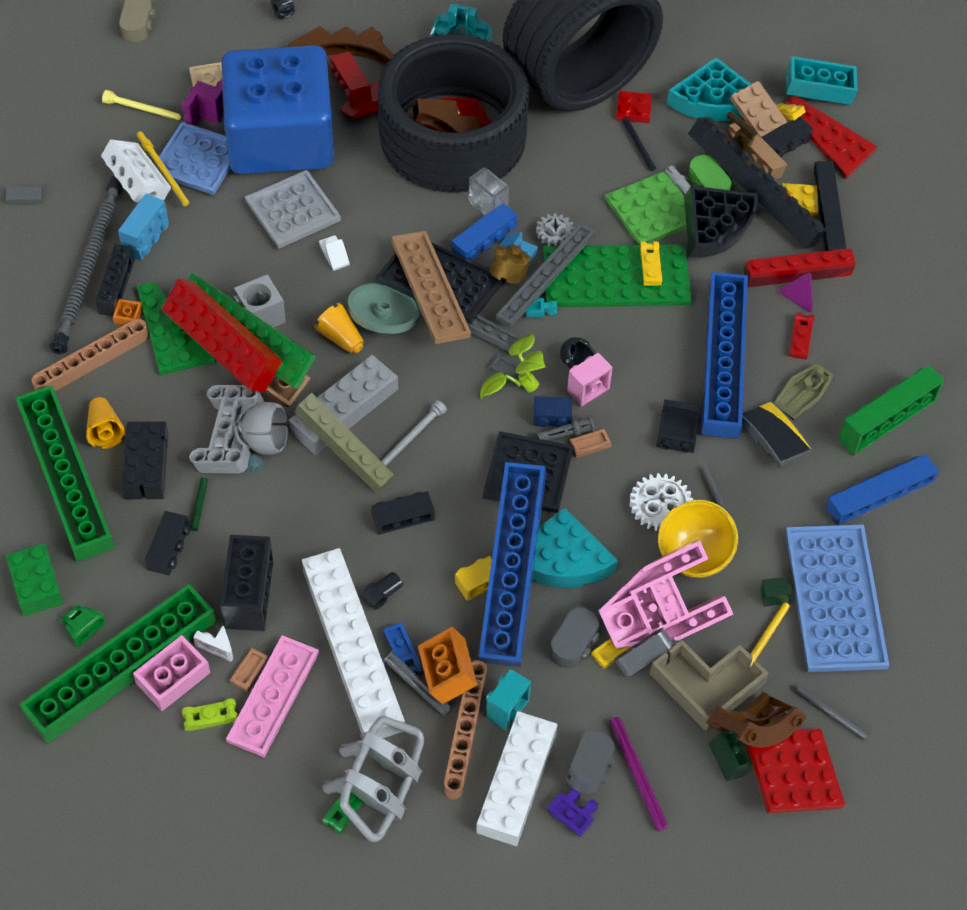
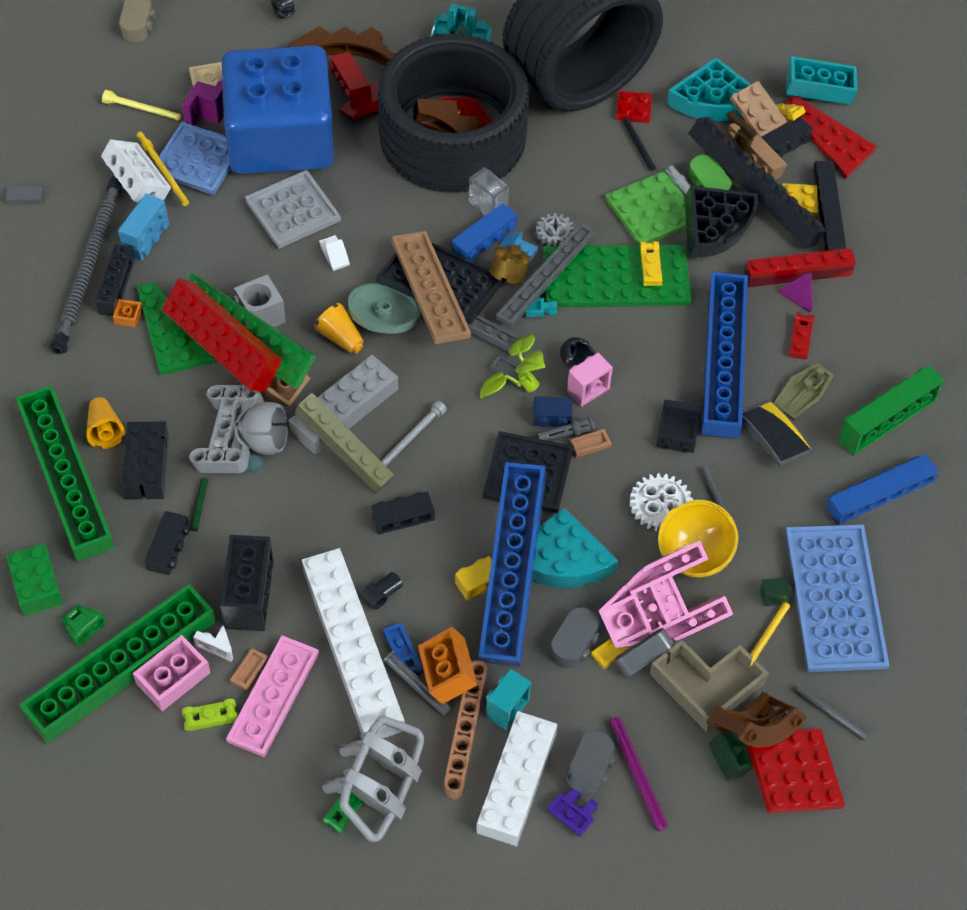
(92, 356): nougat beam -> none

